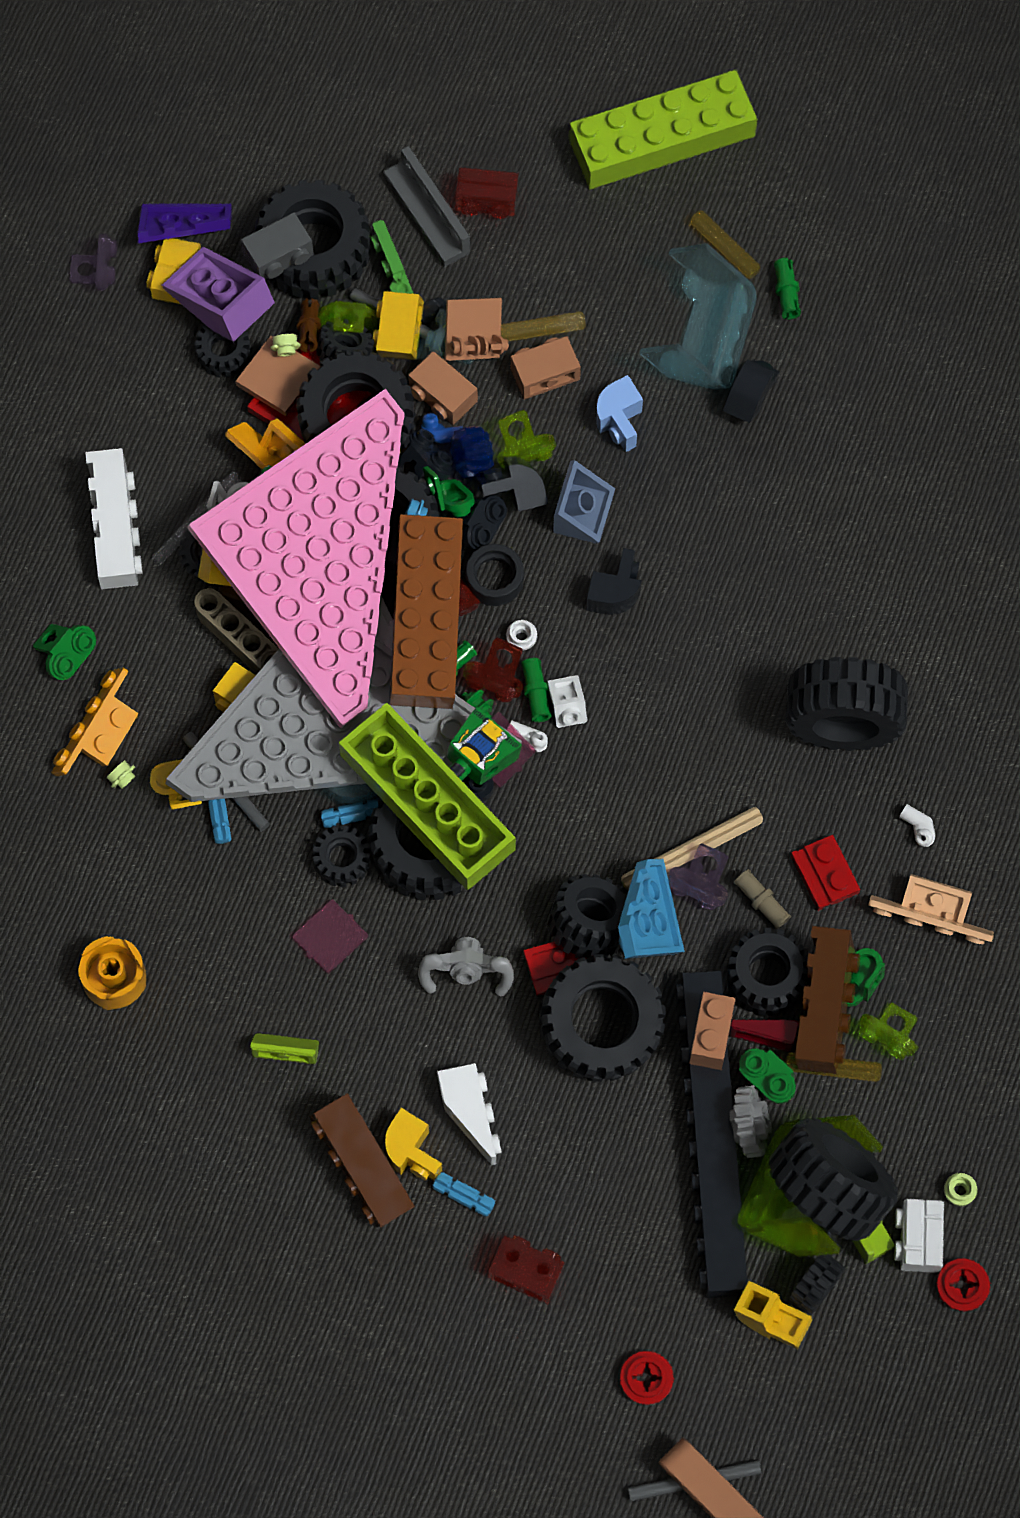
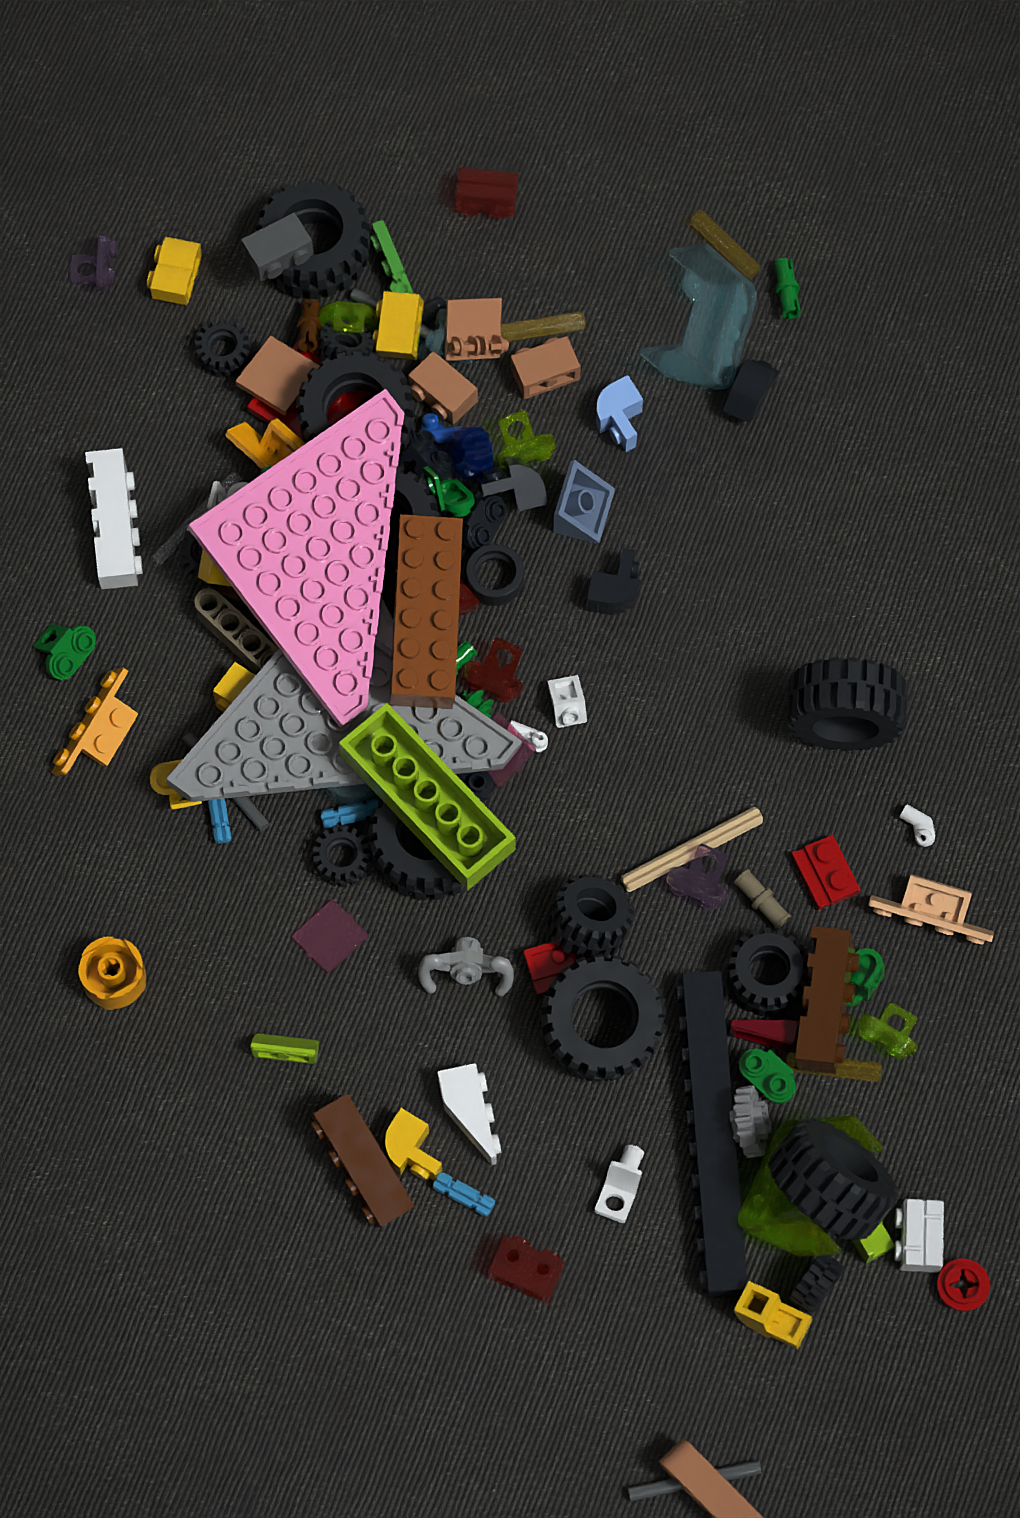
(121, 775): yellowish green plate -> none
(180, 220): dark purple wing -> none
(220, 293): medium lavender slope -> none
(285, 344): yellowish green plate -> none
(416, 508): dark azure plate -> none
(428, 208): dark grey fence -> none
(481, 748): torso -> none
(522, 626): white plate -> none
(536, 690): green pin -> none
(621, 1182): none -> white bracket
(649, 915): dark azure plate -> none
(658, 1368): red gear -> none
(663, 129): lime brick -> none
(712, 1030): nougat brick -> none
(965, 1181): yellowish green plate -> none

